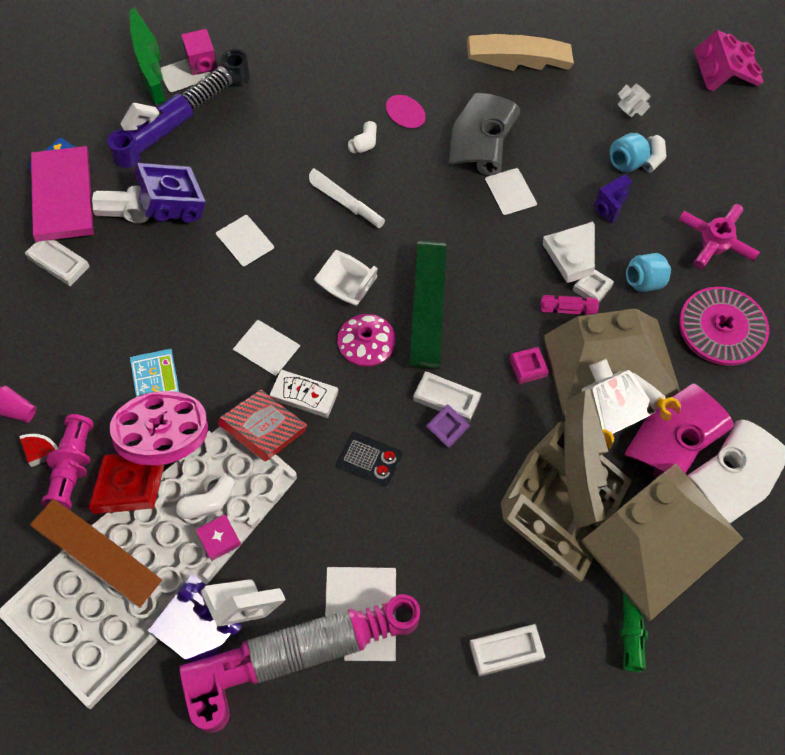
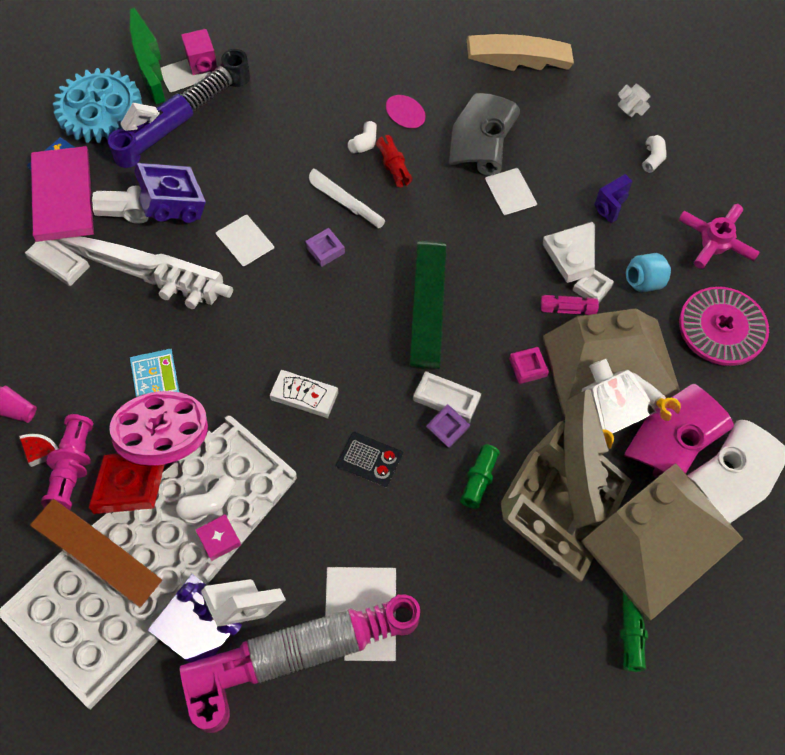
(95, 104): none -> medium azure gear
(160, 269): none -> white piece
(262, 425): tile -> none
(266, 347): white sticker -> none
(325, 247): none -> medium lavender tile
(346, 277): white piece -> none
(363, 350): dark pink dish -> none
(394, 161): none -> red pin
(480, 476): none -> green pin
(507, 650): white tile -> none
(629, 152): medium azure head -> none
(725, 56): dark pink bracket -> none

